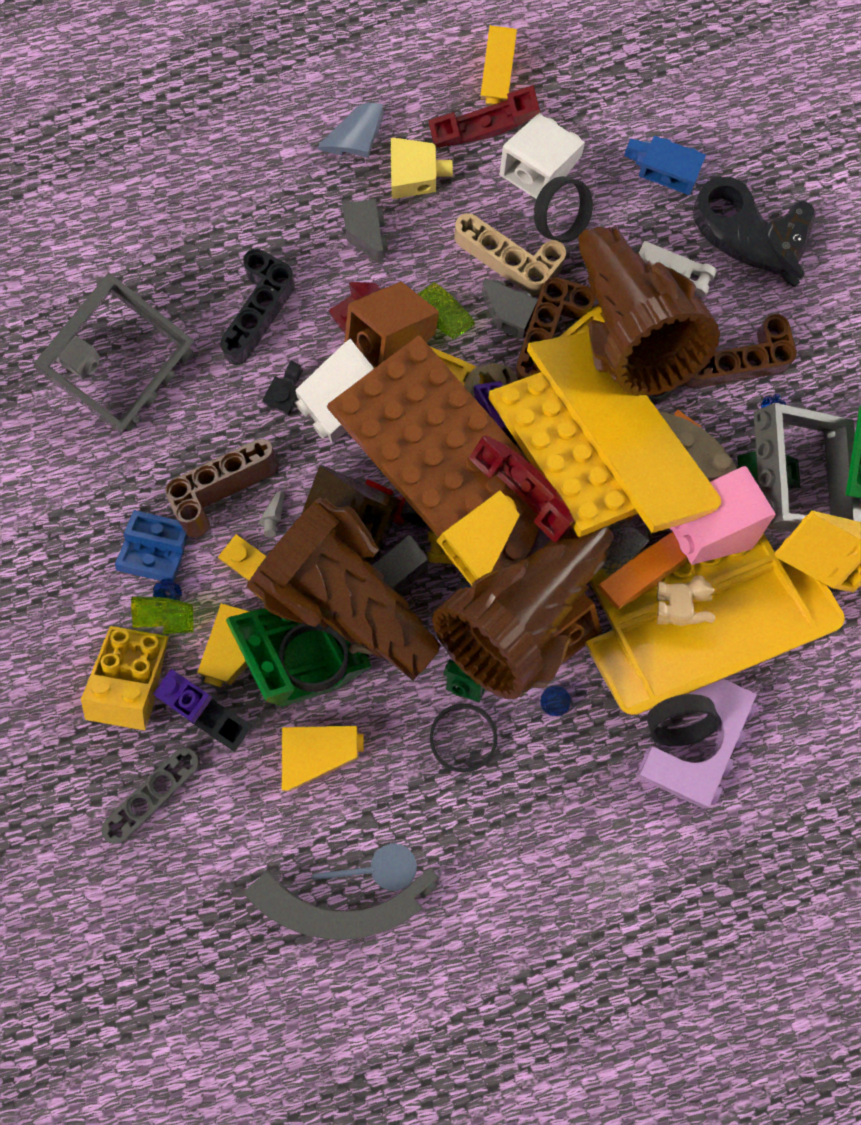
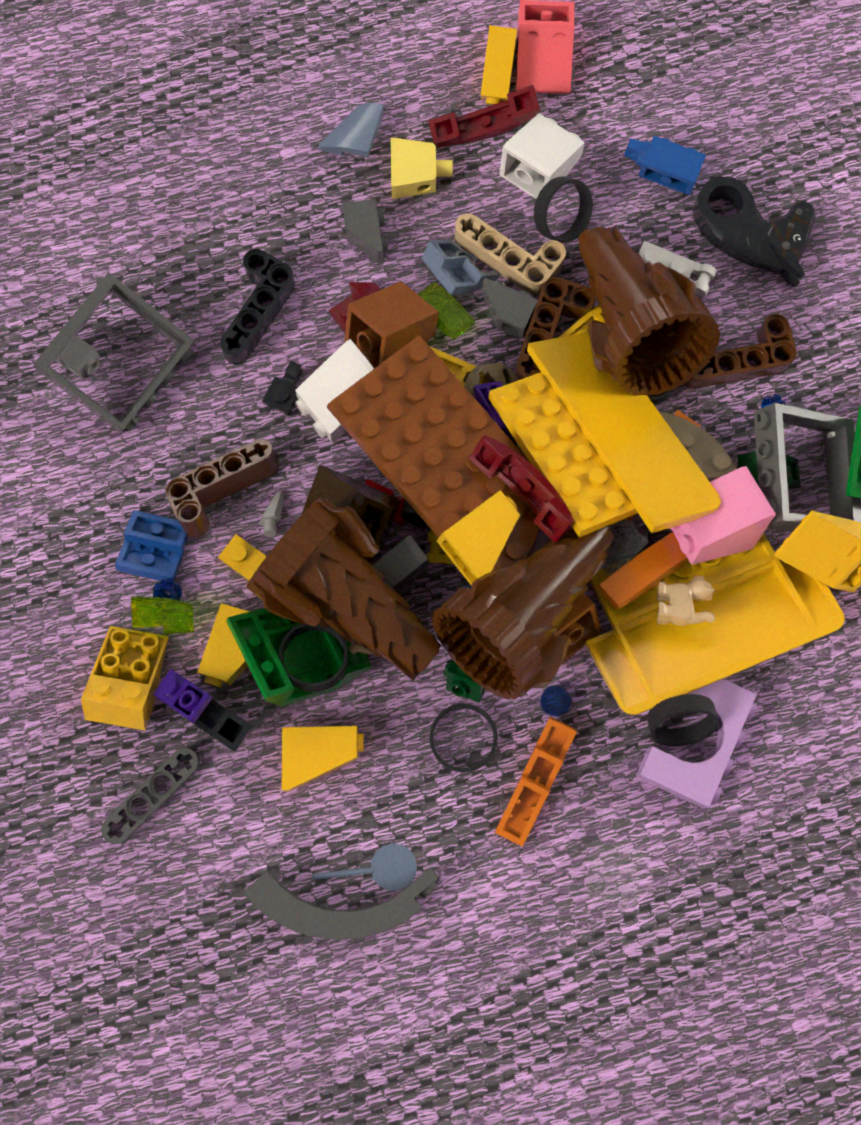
(455, 267): none -> sand blue slope
(536, 781): none -> orange slope
(545, 46): none -> coral slope

